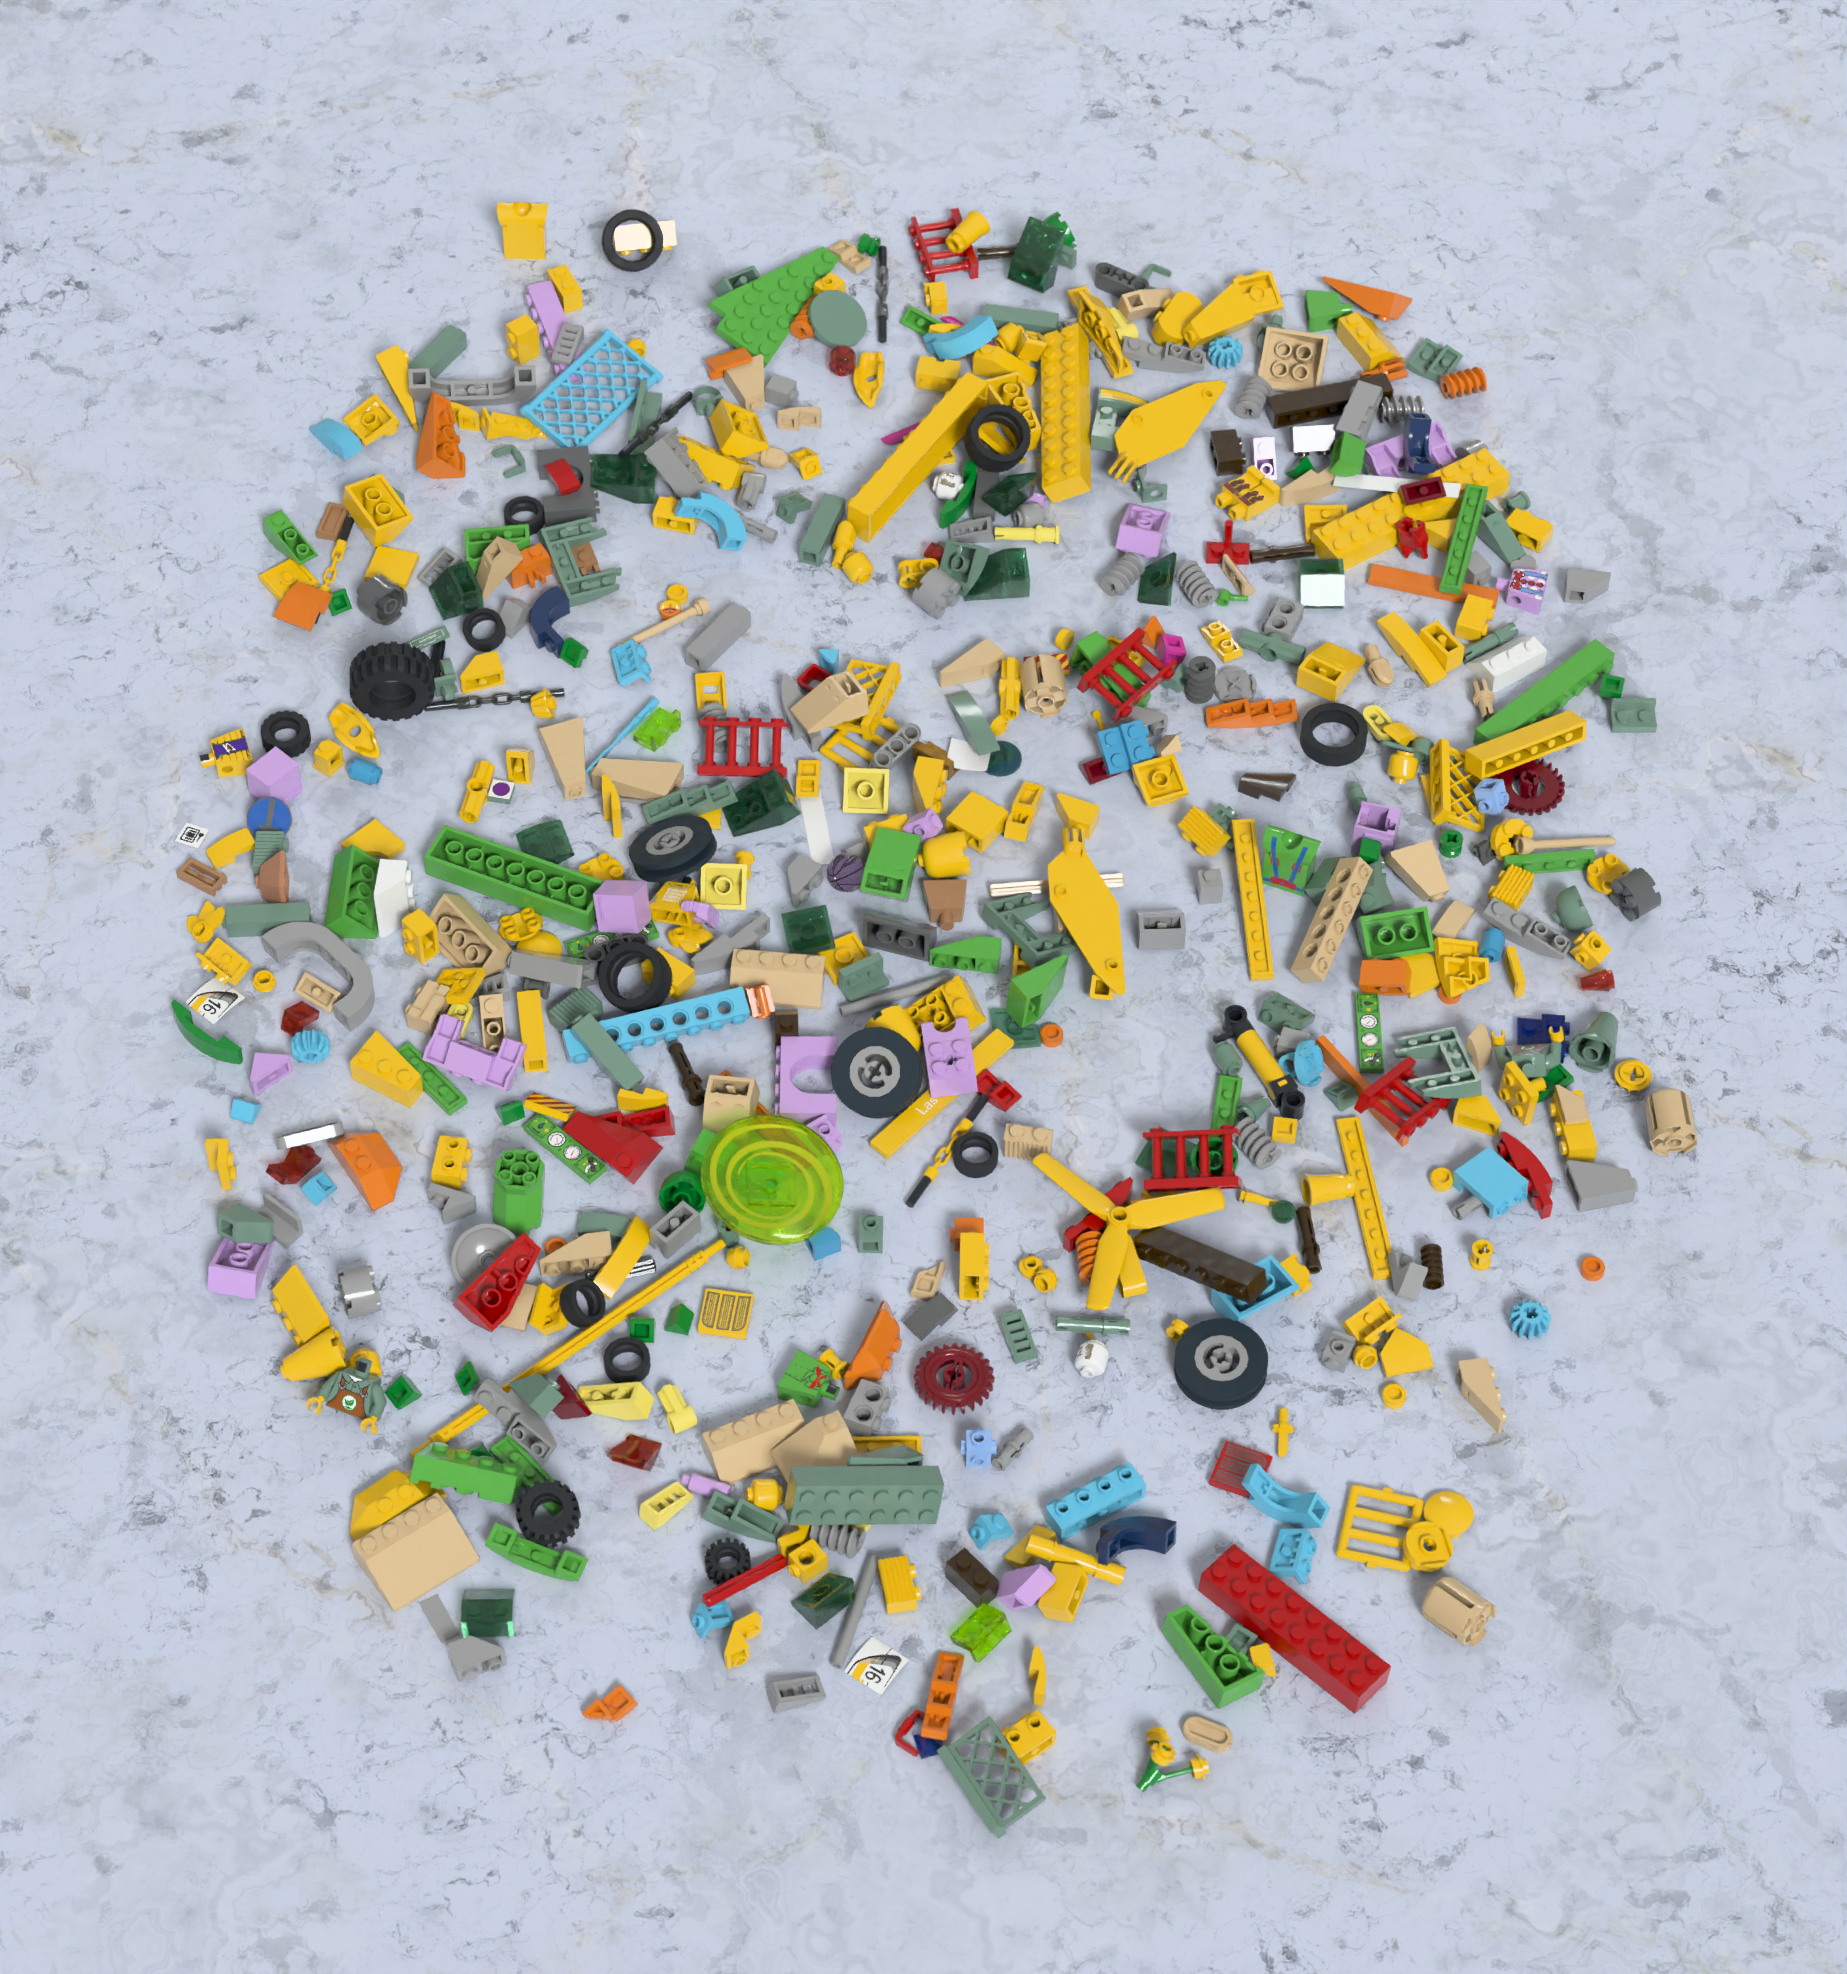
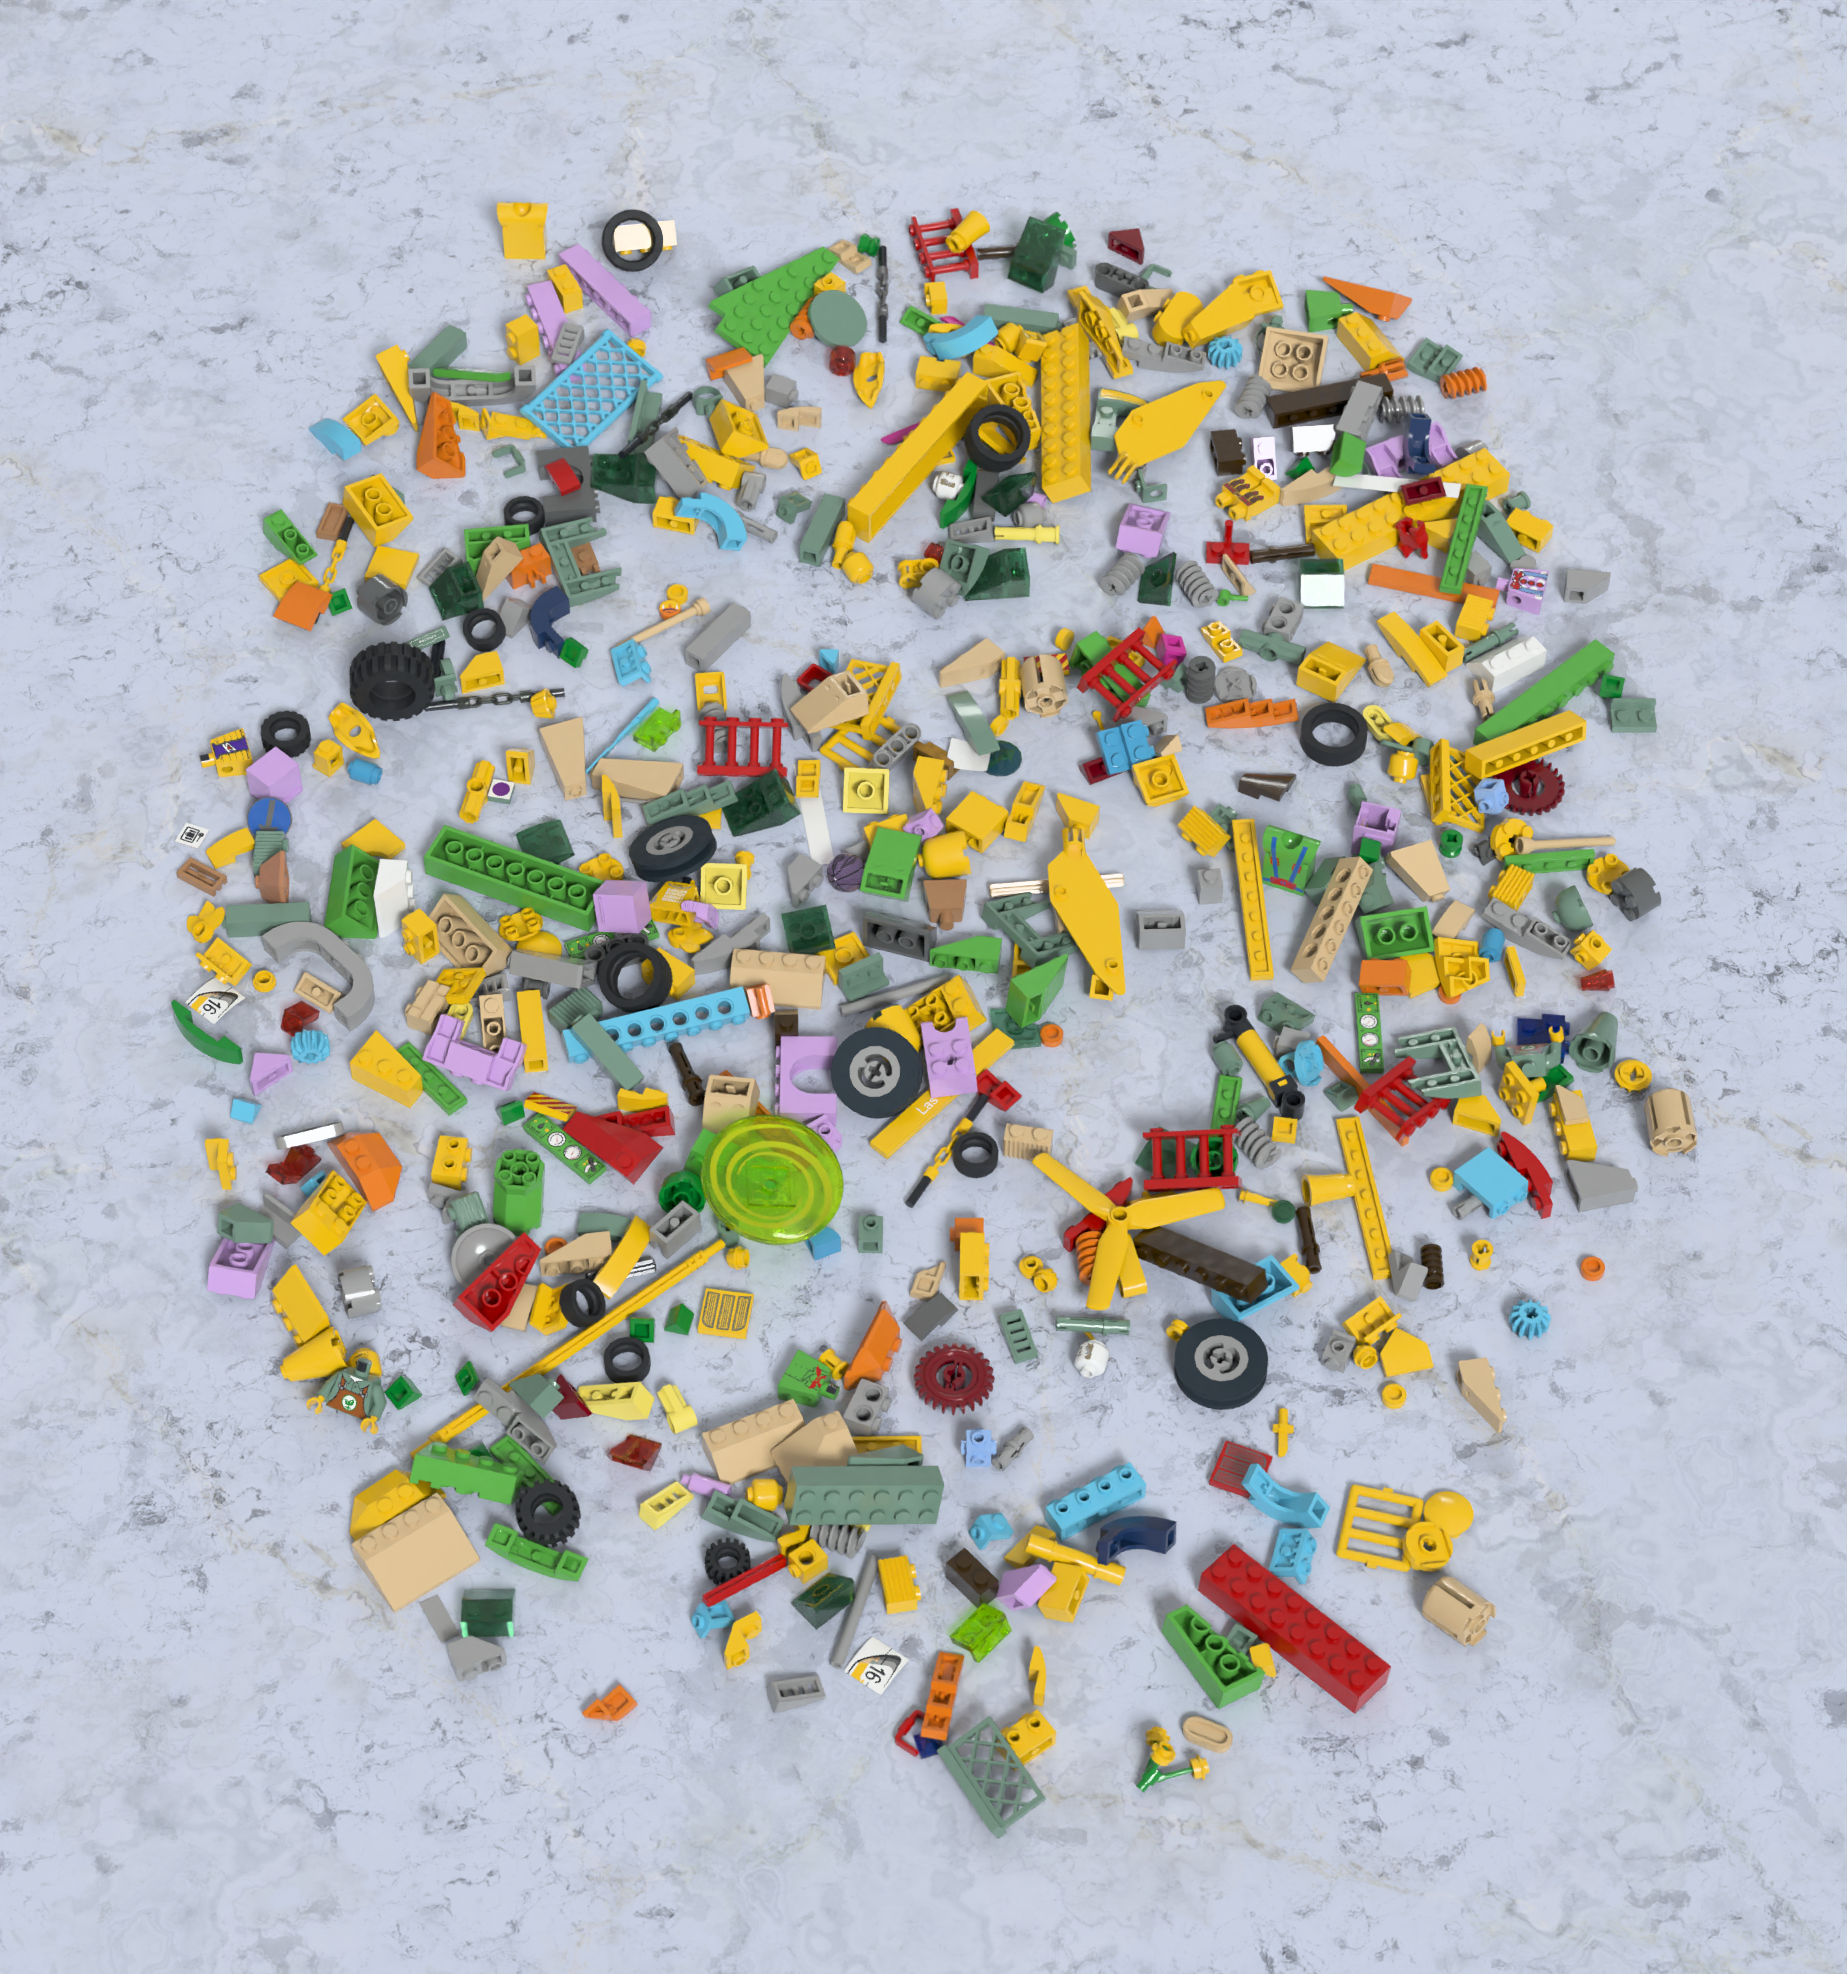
(329, 1213): none -> yellow slope
(467, 1212): none -> sand green brick
(472, 374): none -> bright green tile
(606, 291): none -> lavender brick
(1128, 244): none -> dark red slope

